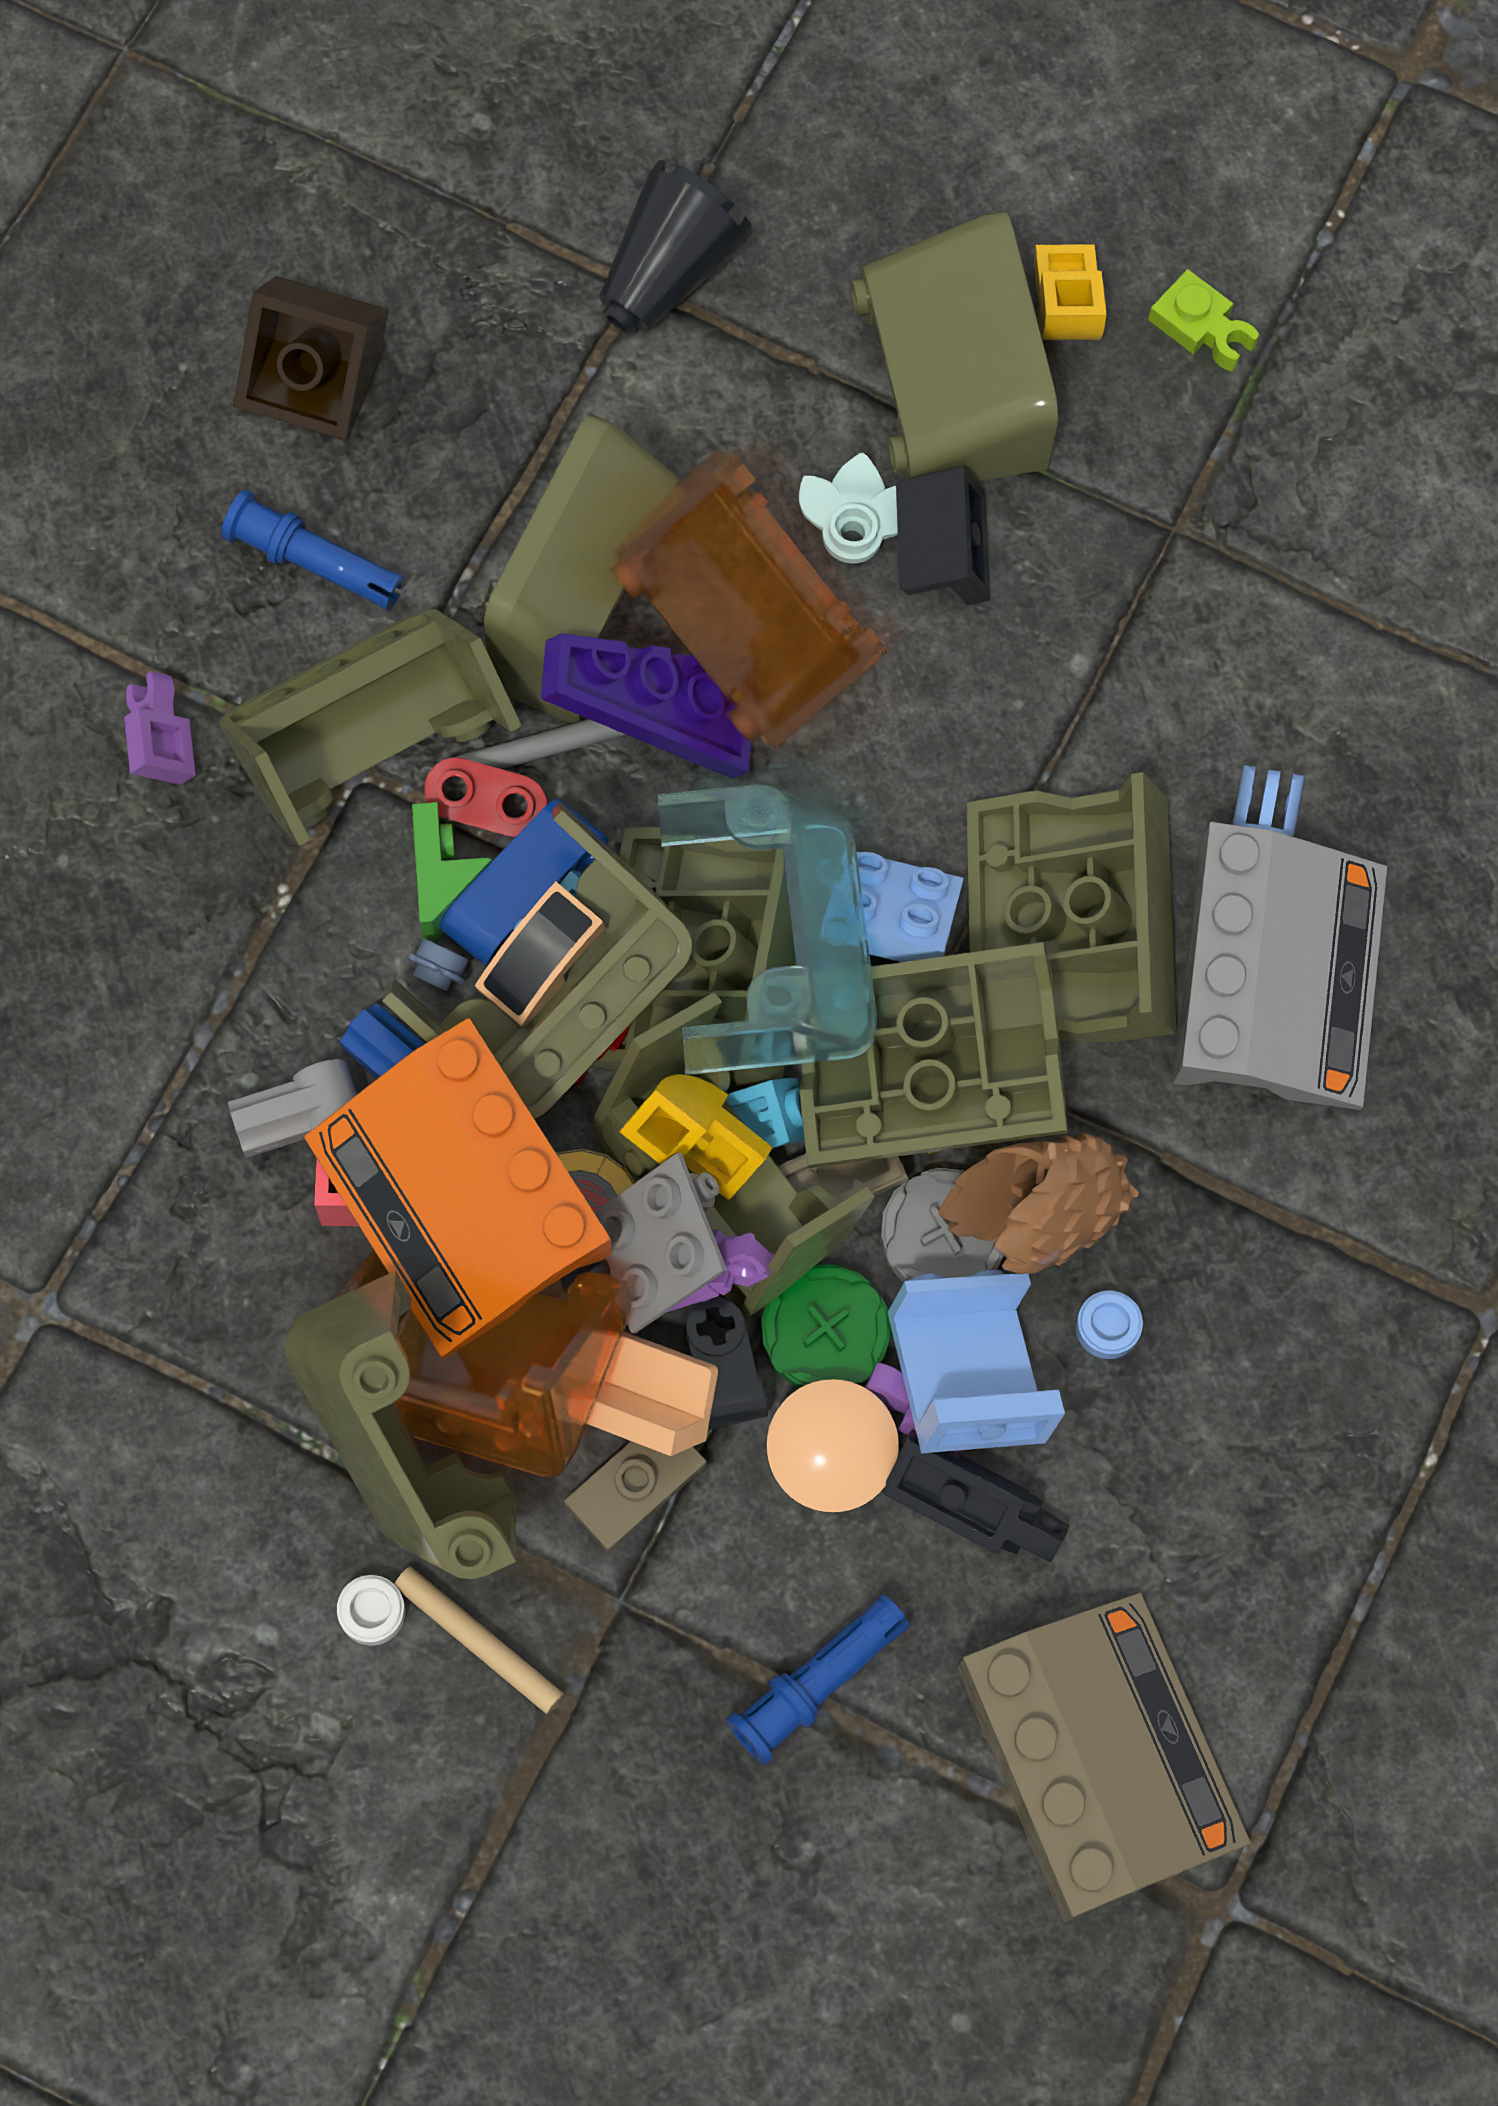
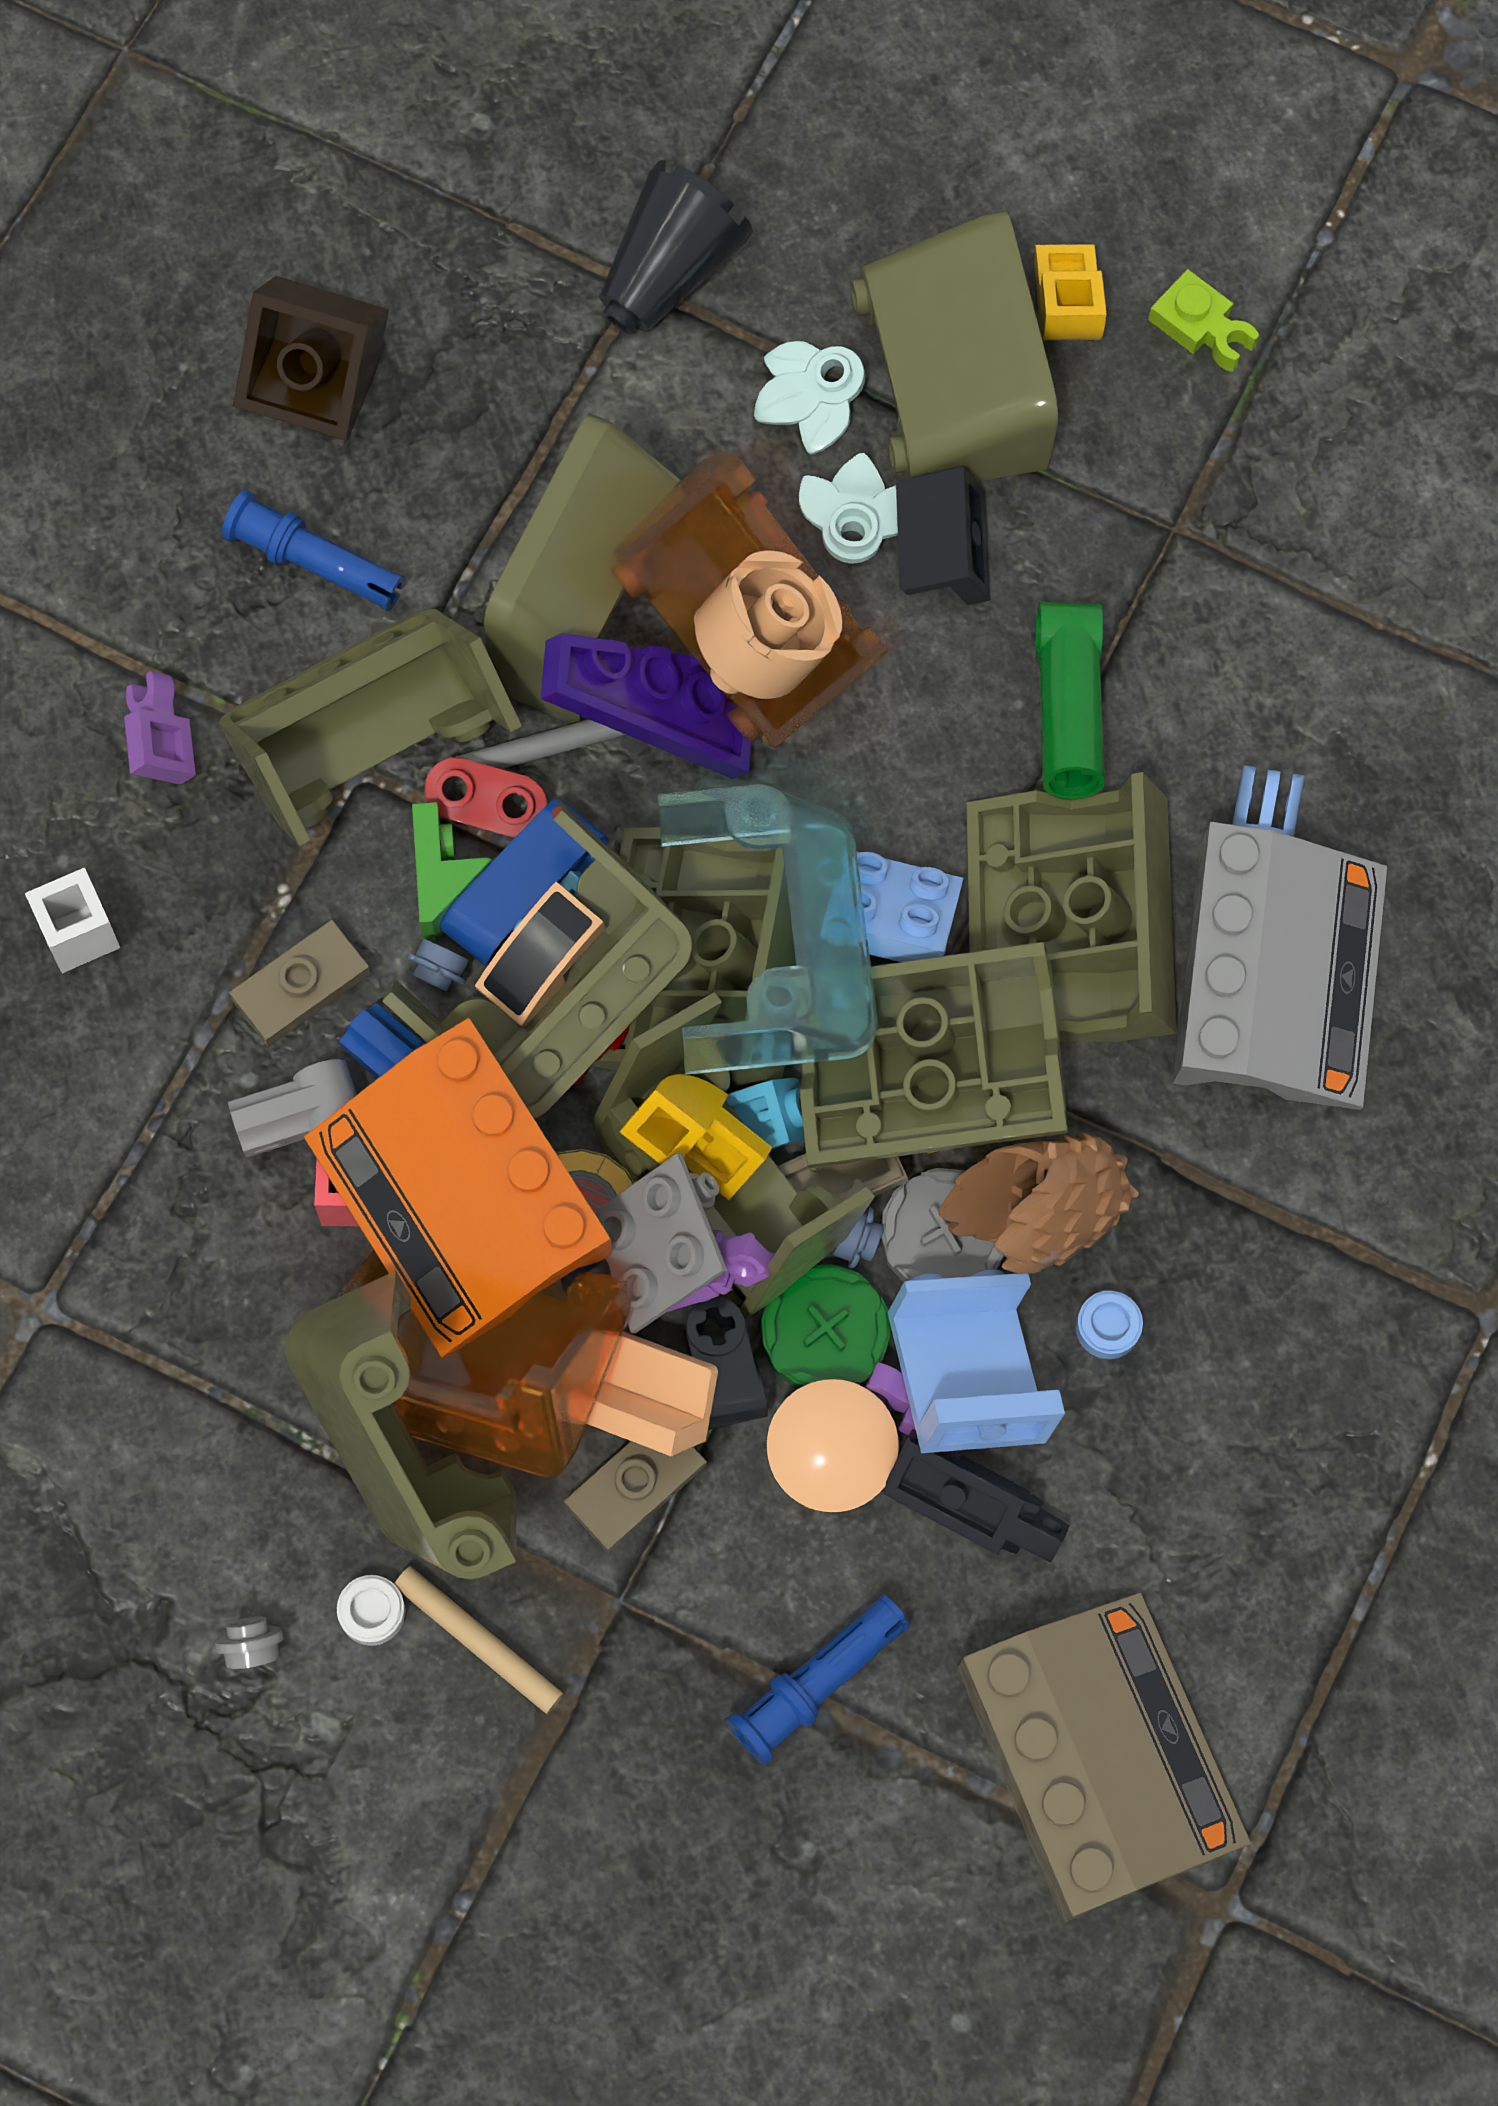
(72, 920): none -> white brick
(249, 1643): none -> light grey plate
(299, 983): none -> dark tan plate
(767, 626): none -> light nougat brick
(803, 395): none -> light aqua plate
(861, 1241): none -> sand blue plate
(1071, 703): none -> green piece

